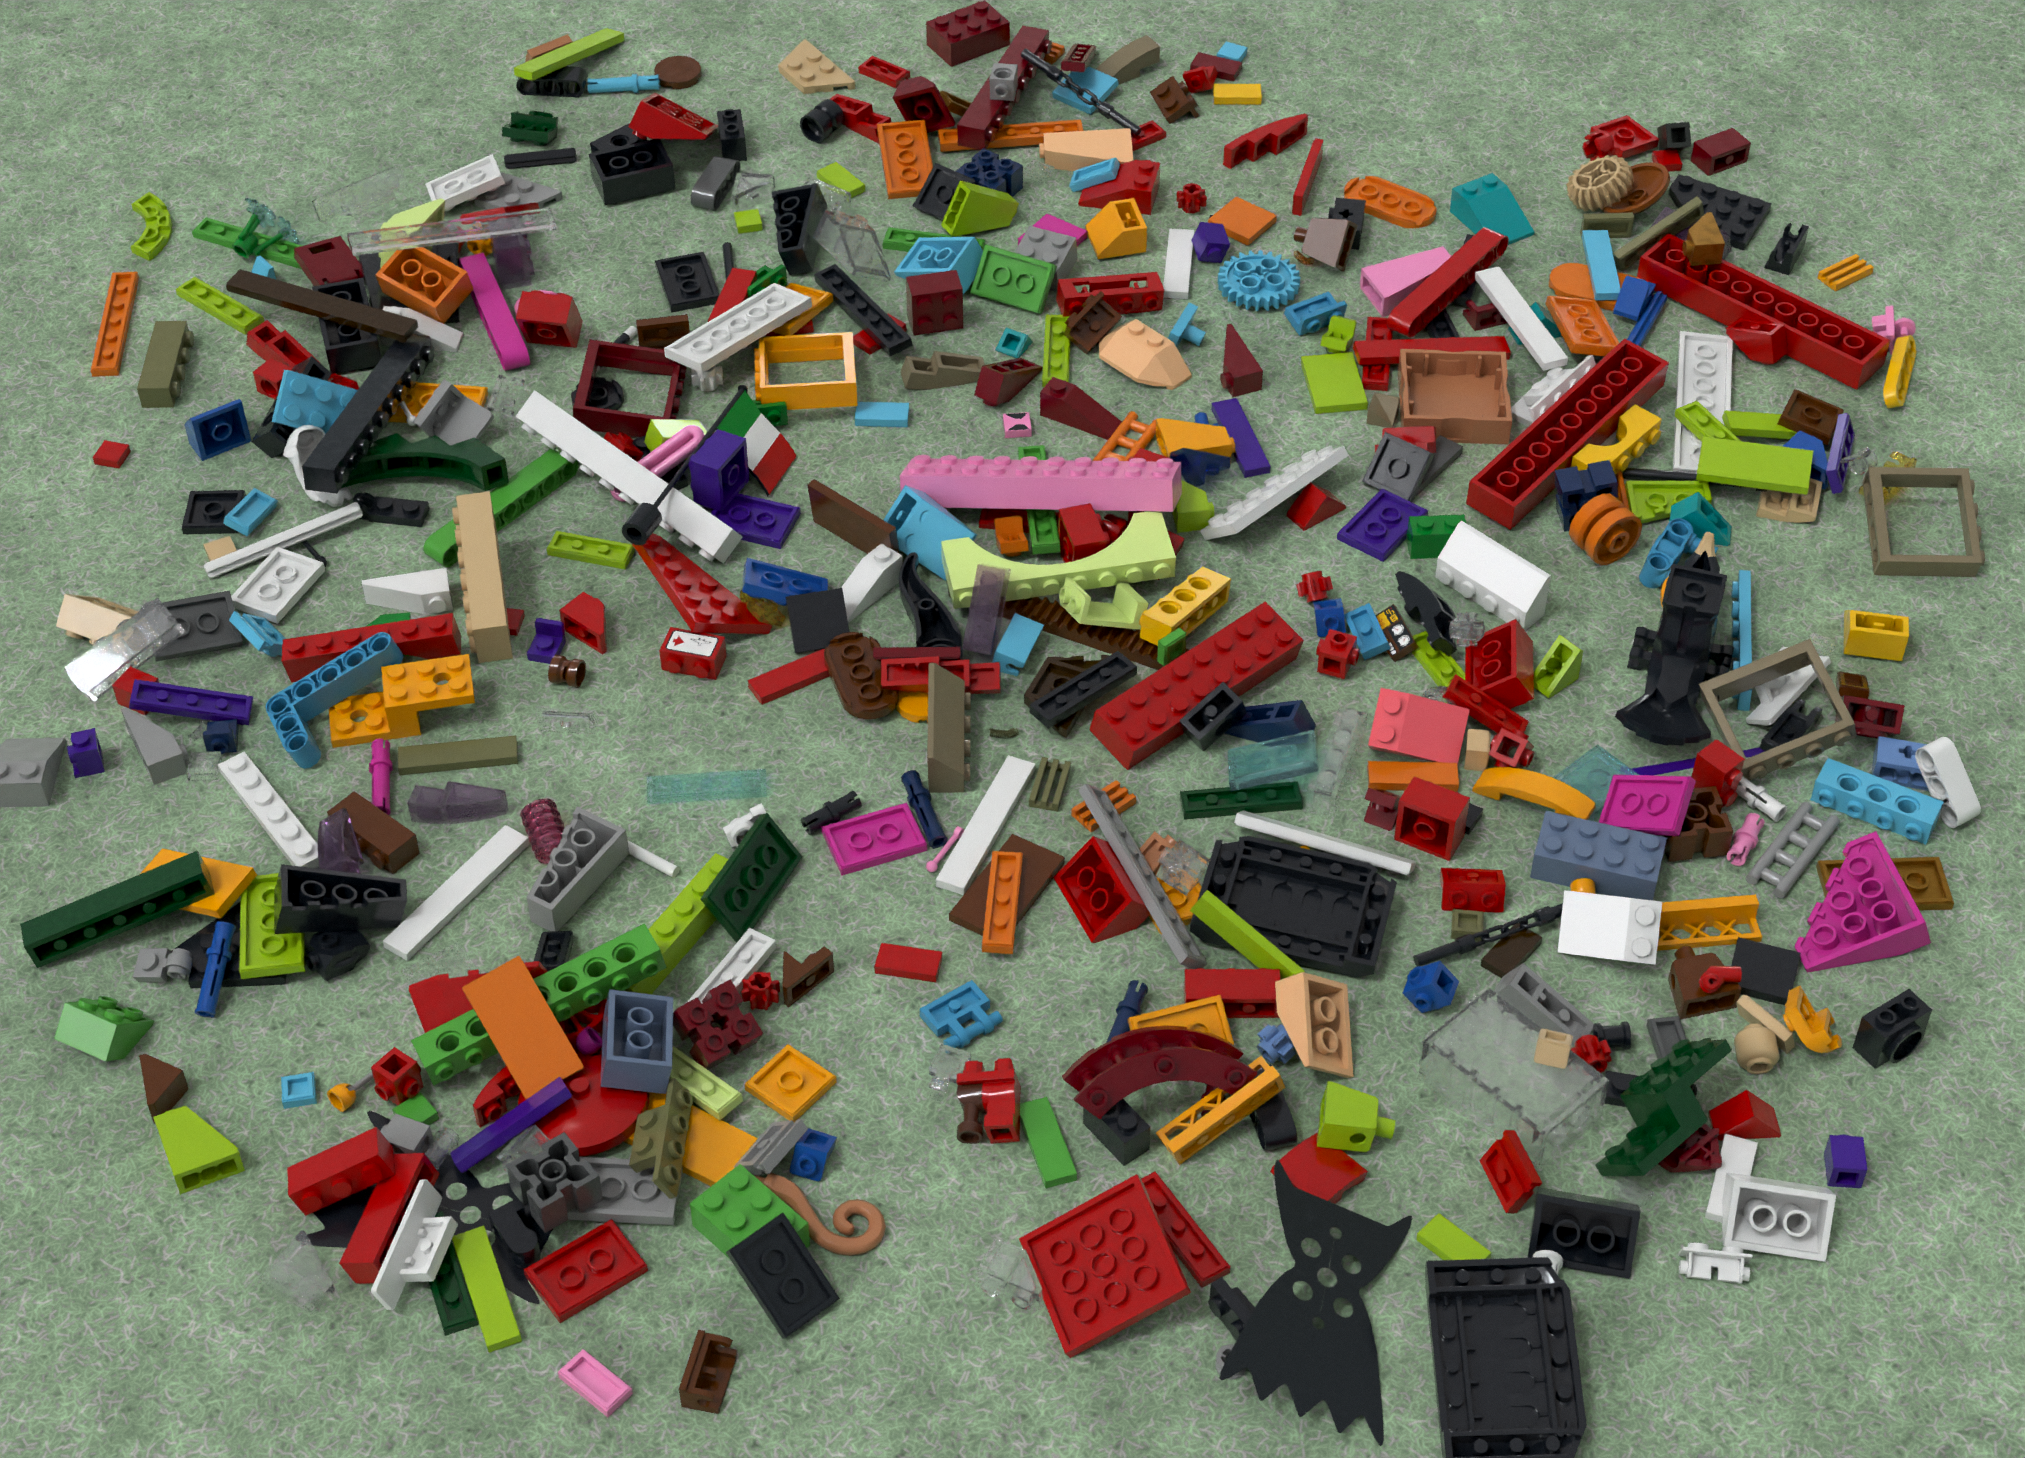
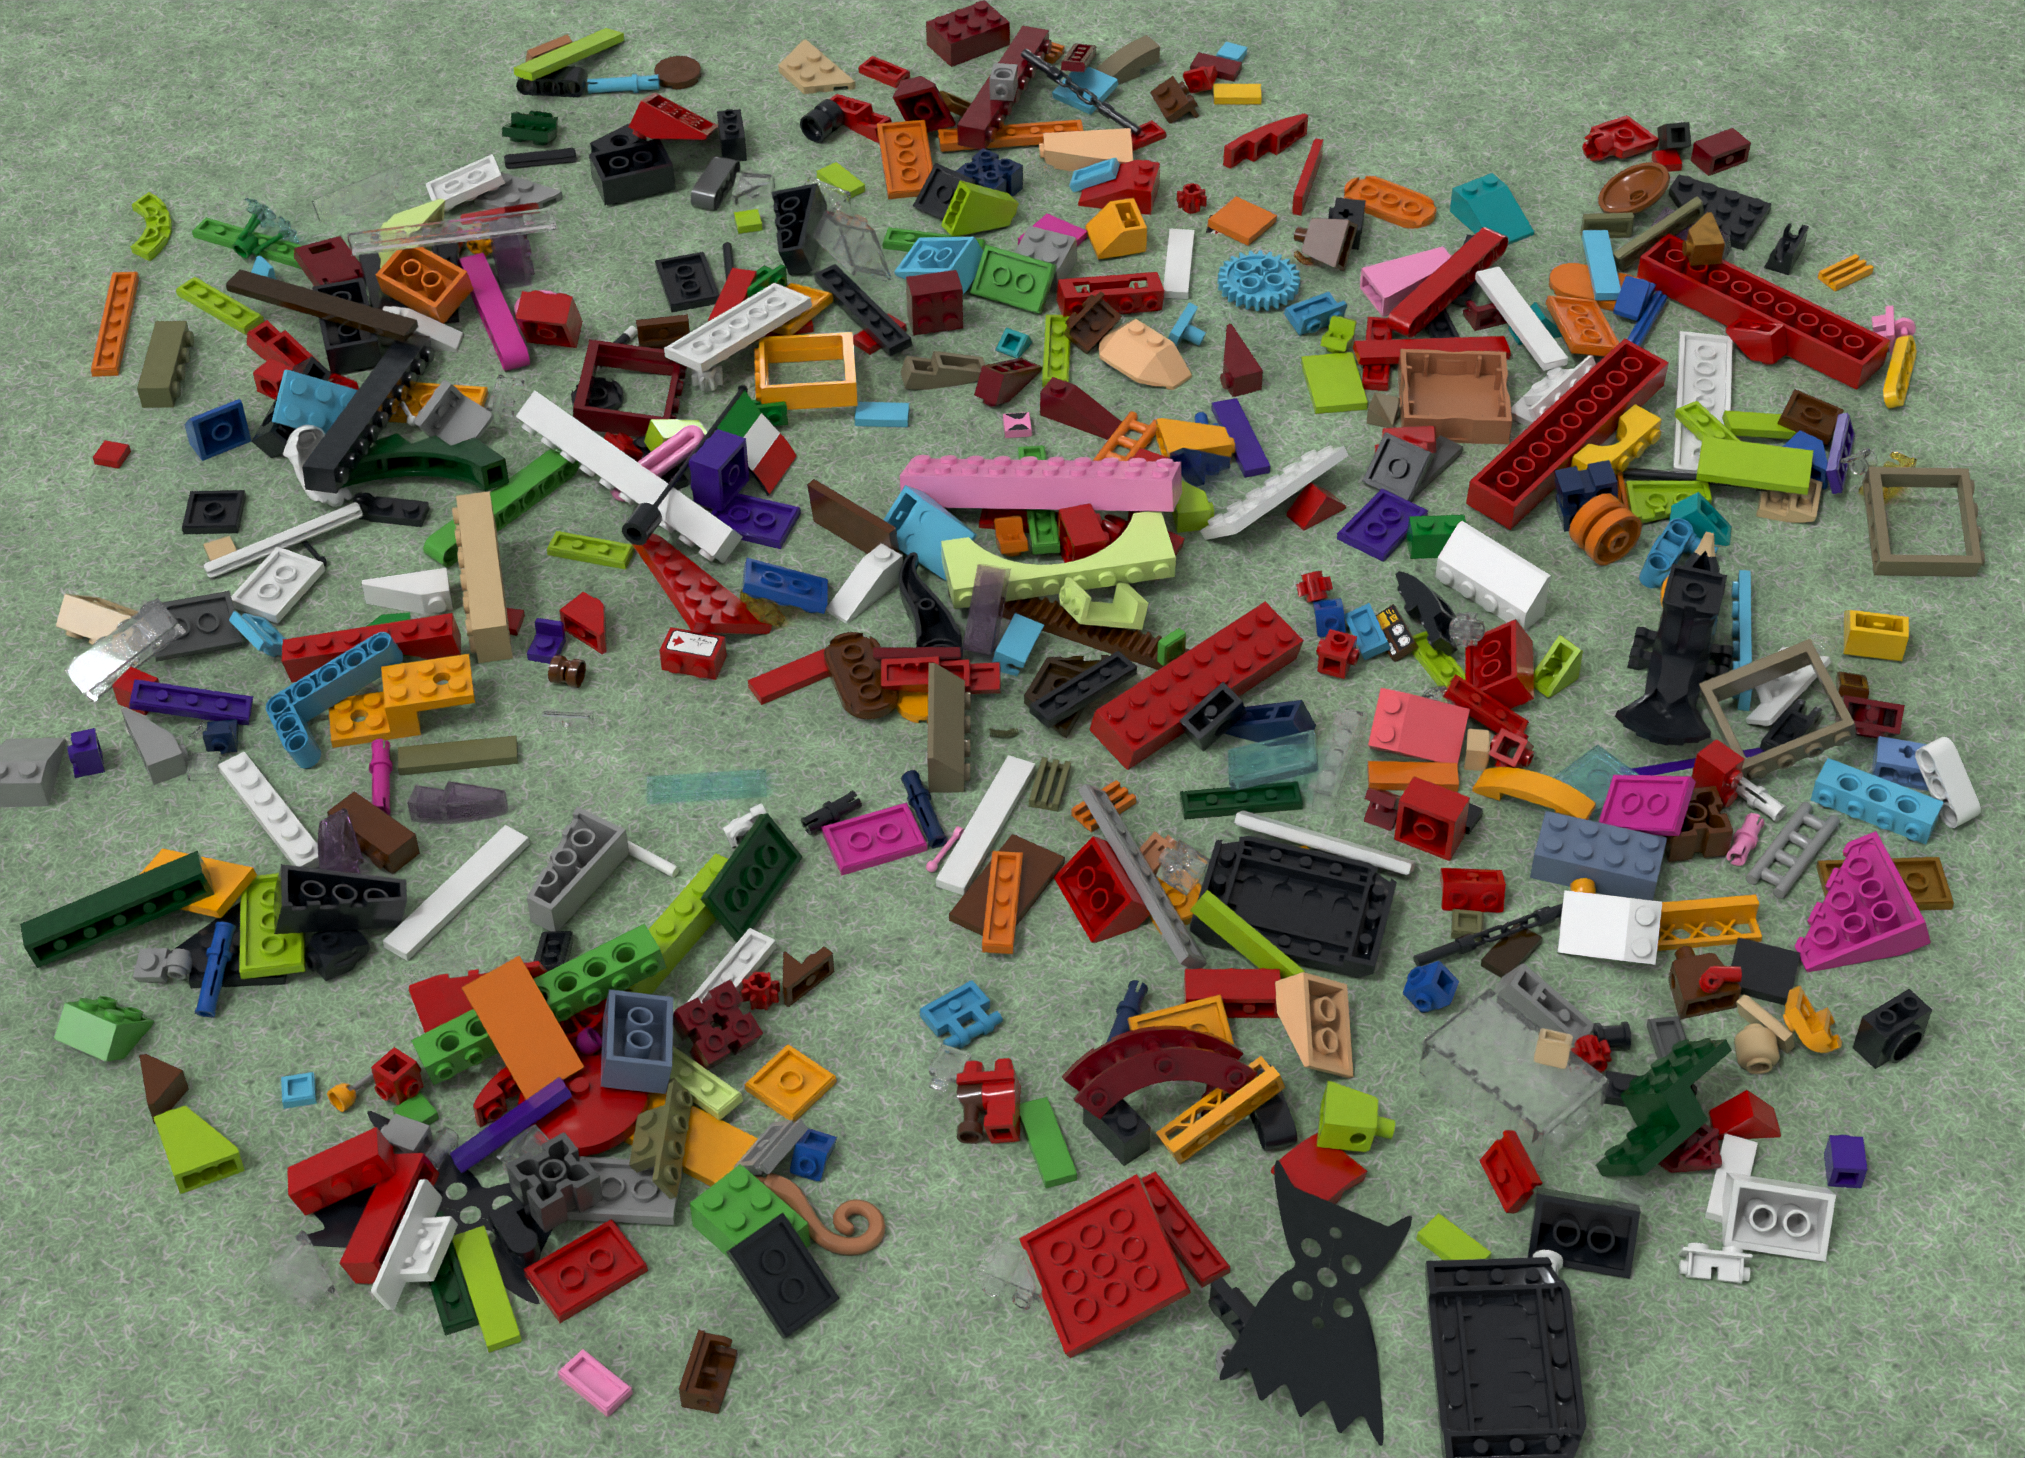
(250, 512): medium azure tile -> none
(543, 827): clear pink piece -> none
(816, 619): black tile -> none
(908, 962): red tile -> none
(1186, 605): yellow brick -> none
(1210, 242): dark purple brick -> none
(1275, 1044): medium blue gear -> none
(1600, 183): tan gear -> none

